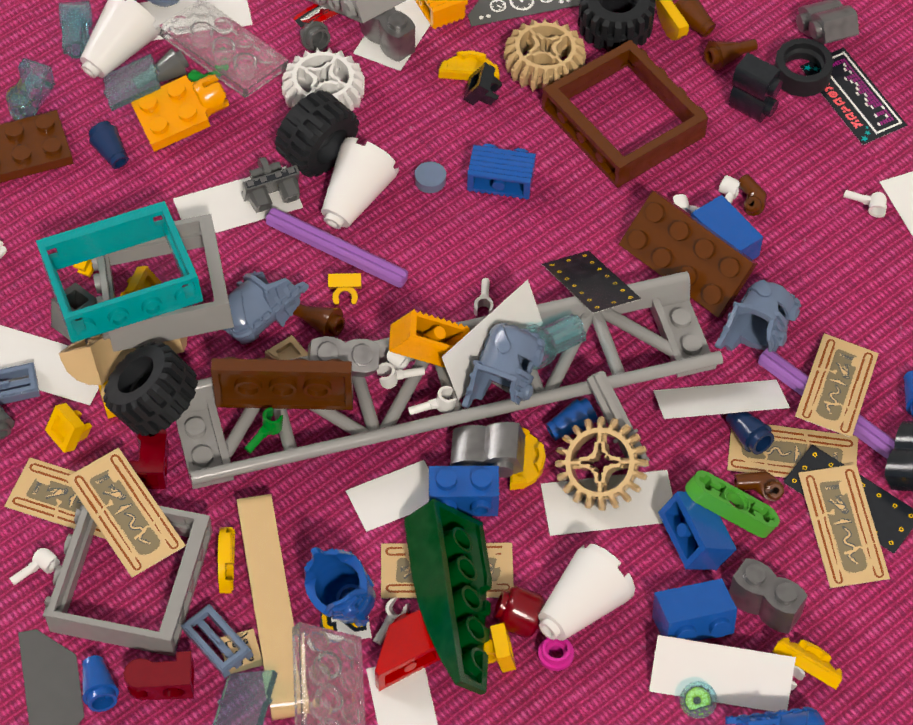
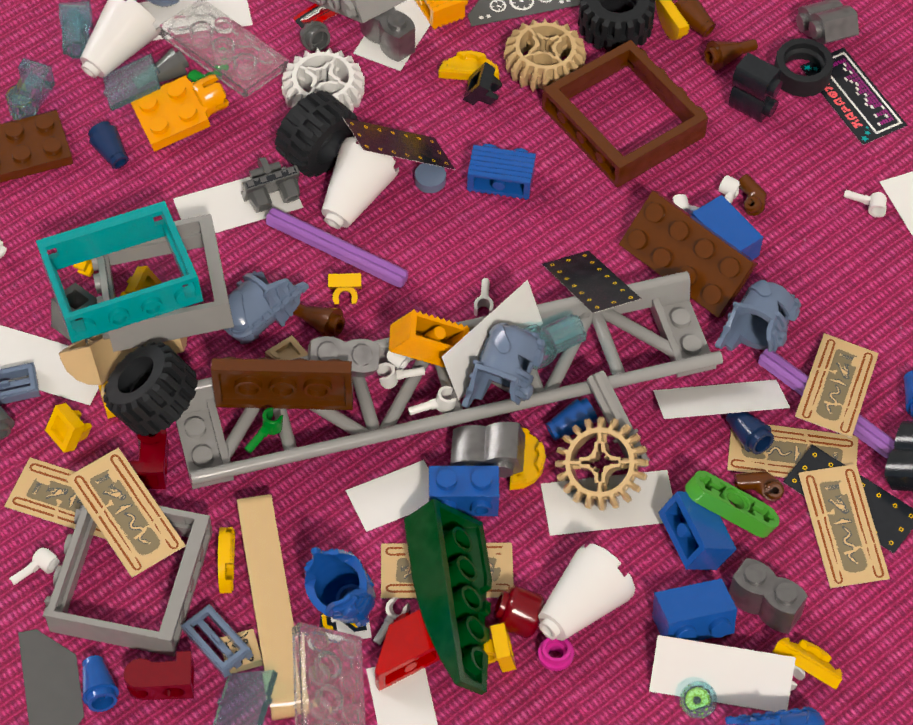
(398, 143): none -> sticker

